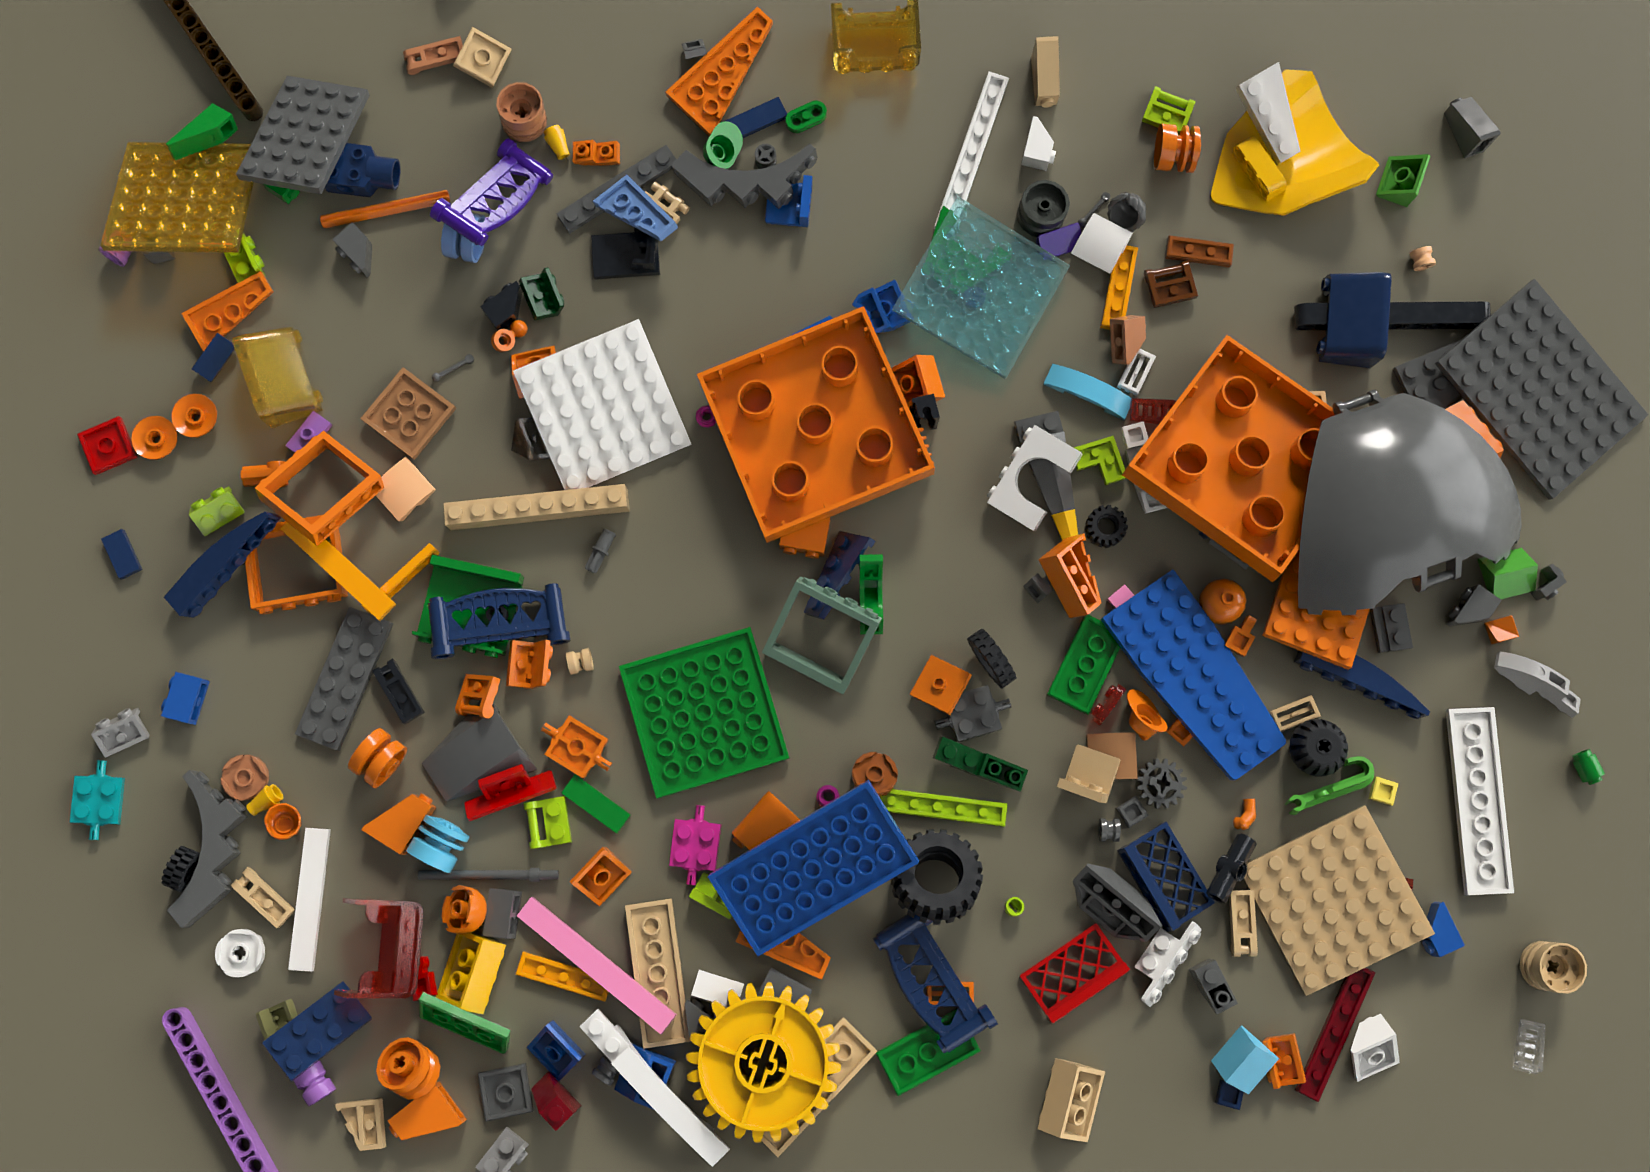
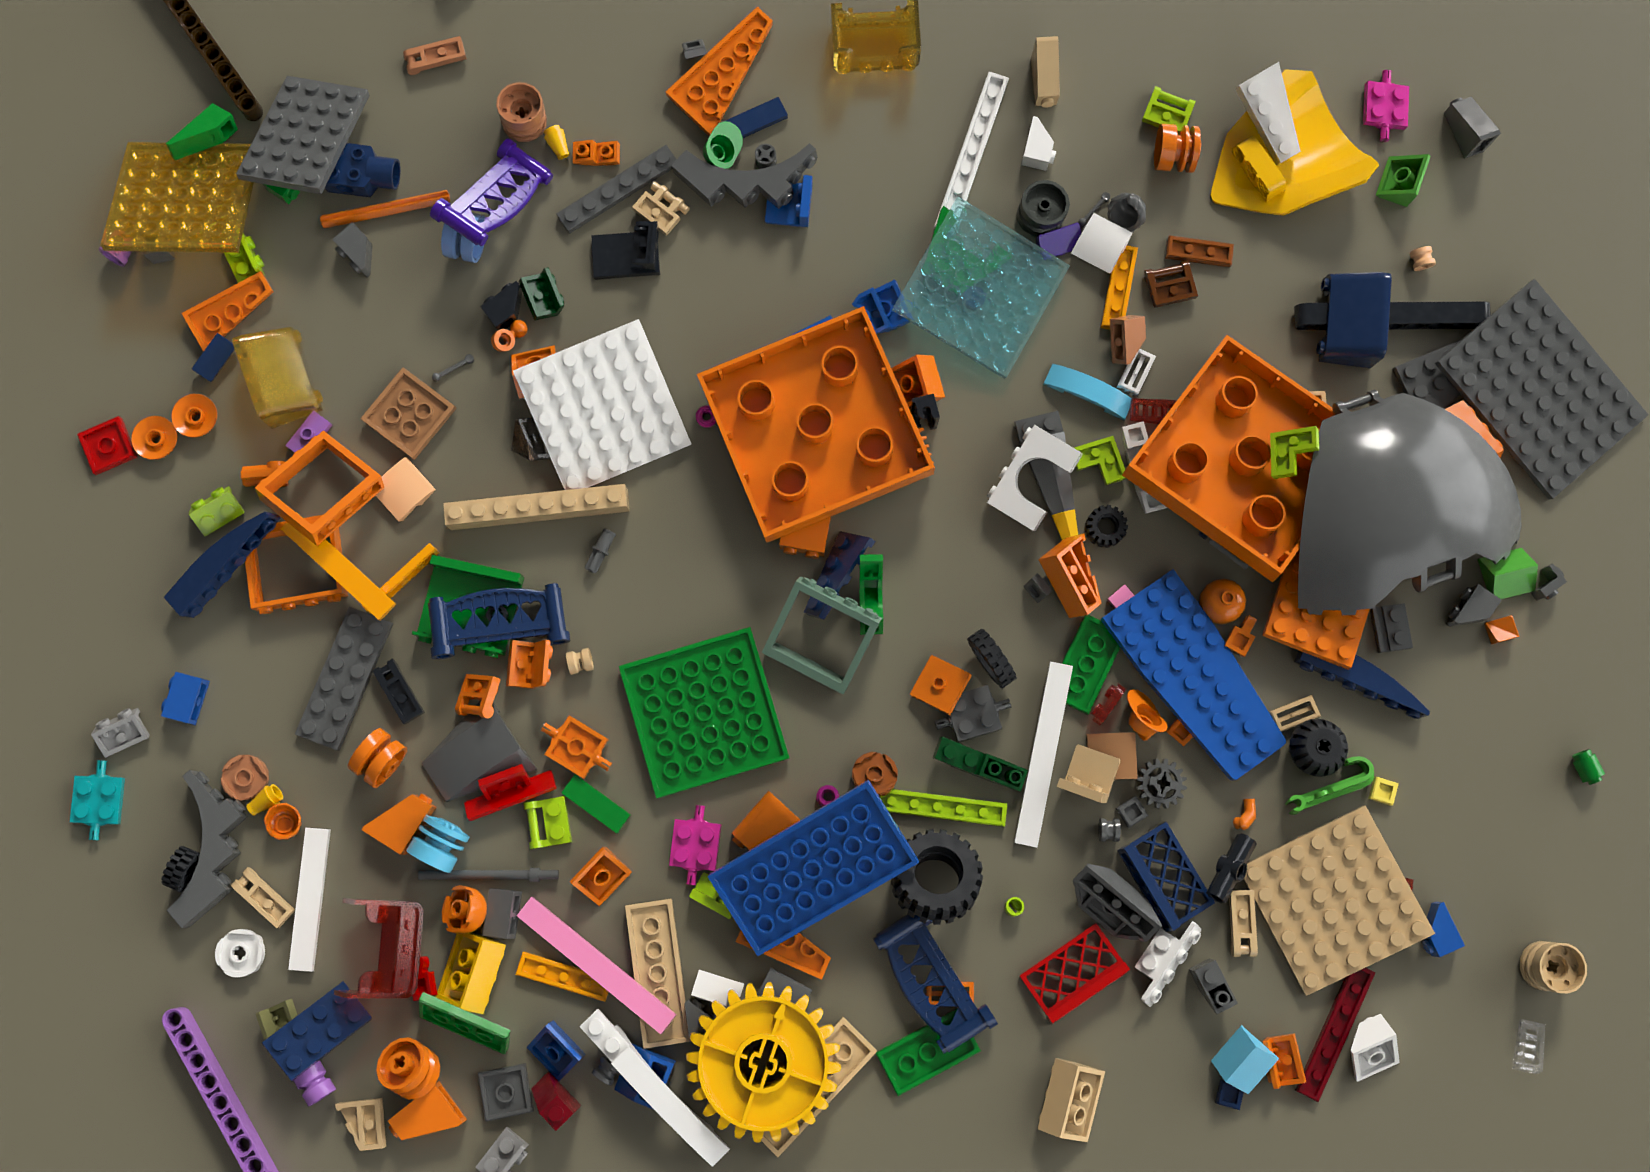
(121, 554): dark blue tile -> none
(482, 57): tan tile -> none
(632, 205): medium blue wing -> none
(804, 116): green plate -> none
(1043, 754): none -> white tile
(1286, 446): none -> lime plate
(1386, 105): none -> dark pink plate
(1479, 801): white plate -> none
(1534, 676): light grey slope -> none

